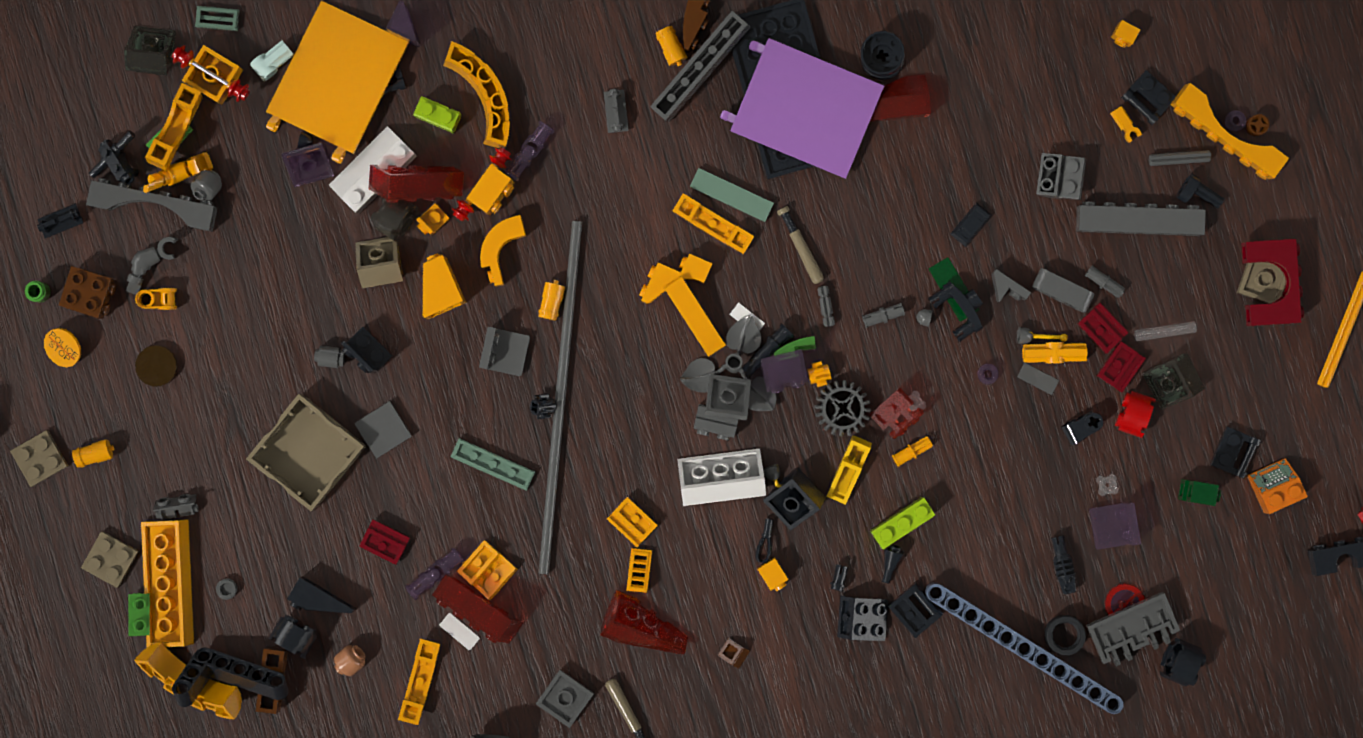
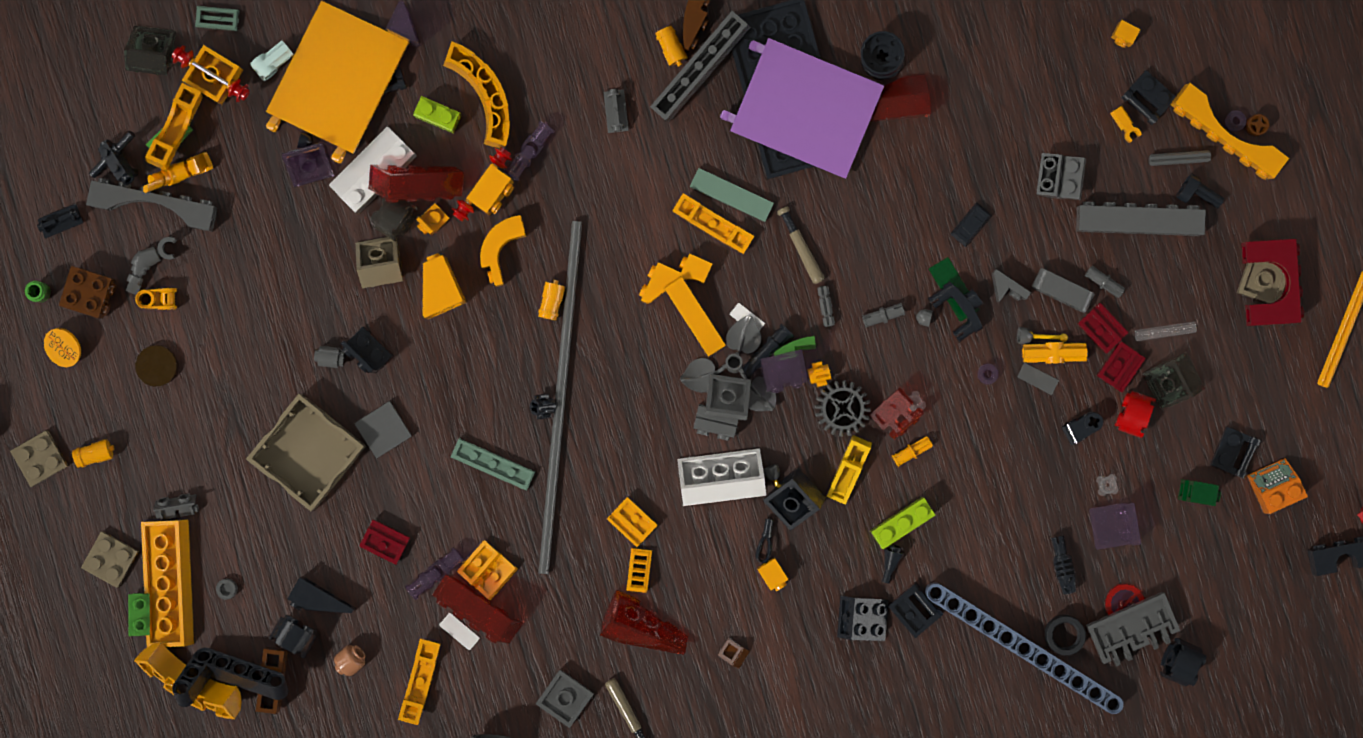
(206, 185): dark grey head -> none
(504, 351): dark grey bracket -> none
(839, 579): black pin -> none

